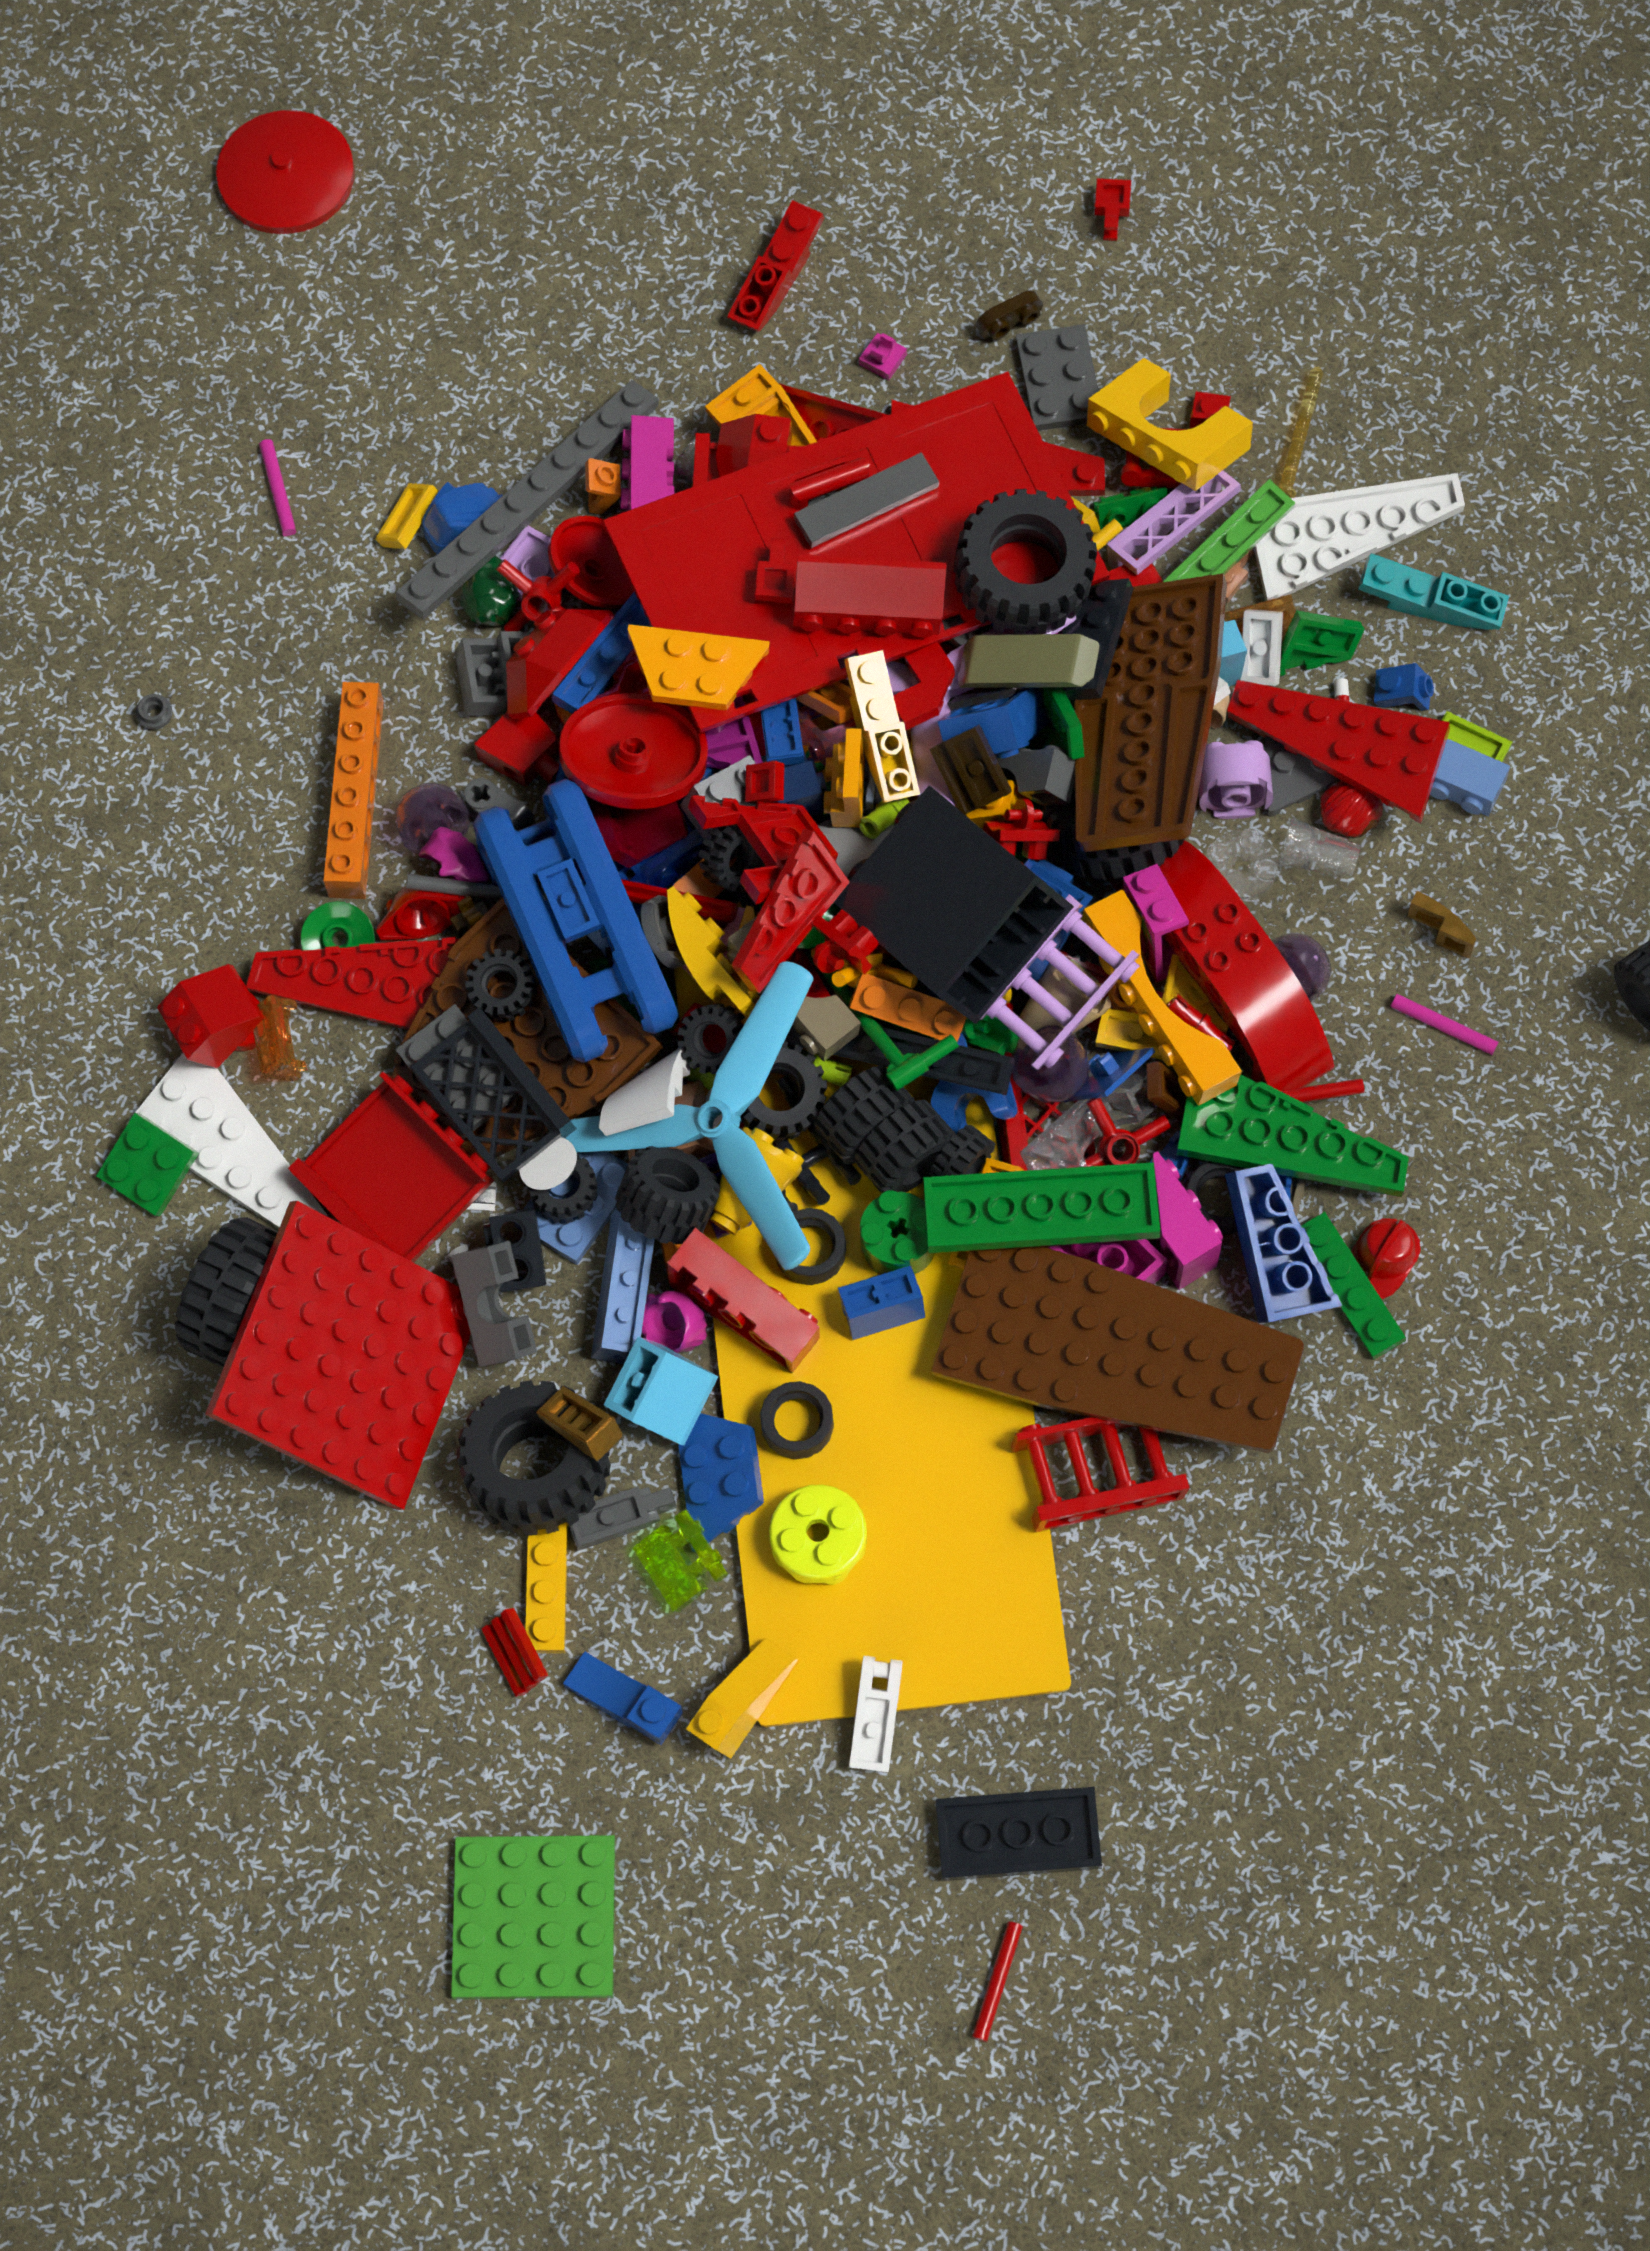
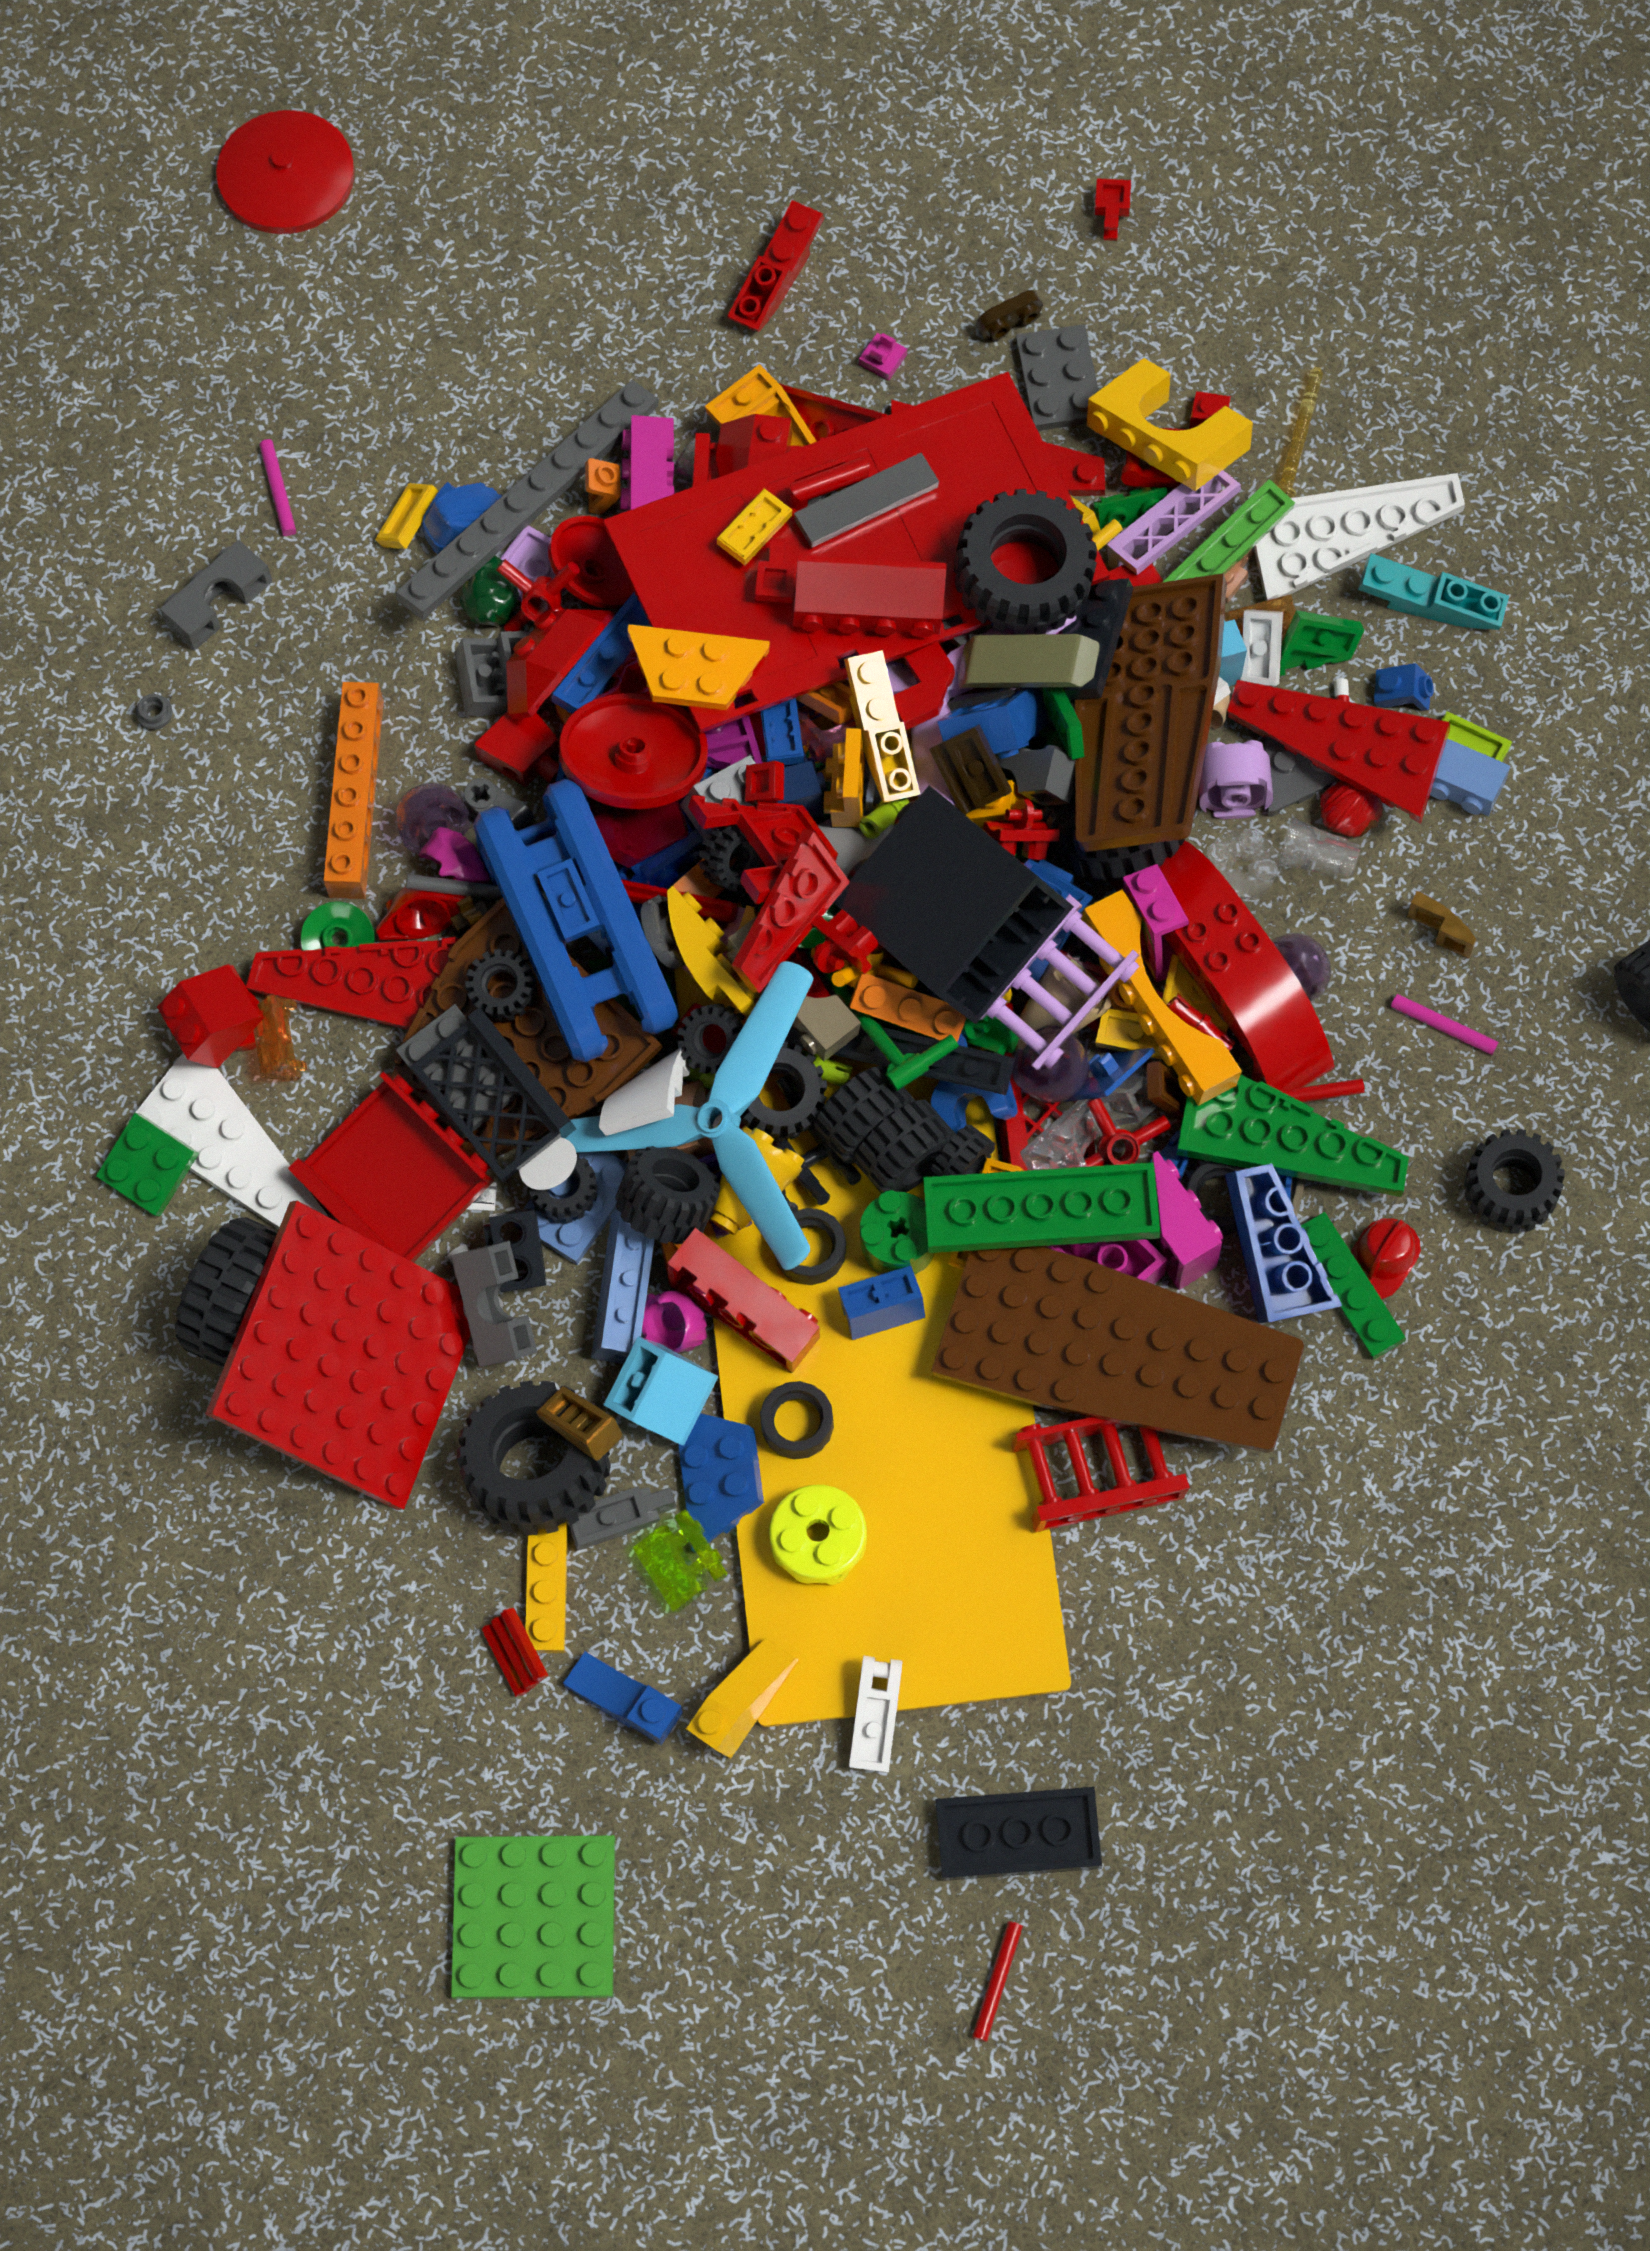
(233, 572): none -> dark grey arch
(754, 526): none -> yellow plate
(1510, 1209): none -> black tyre

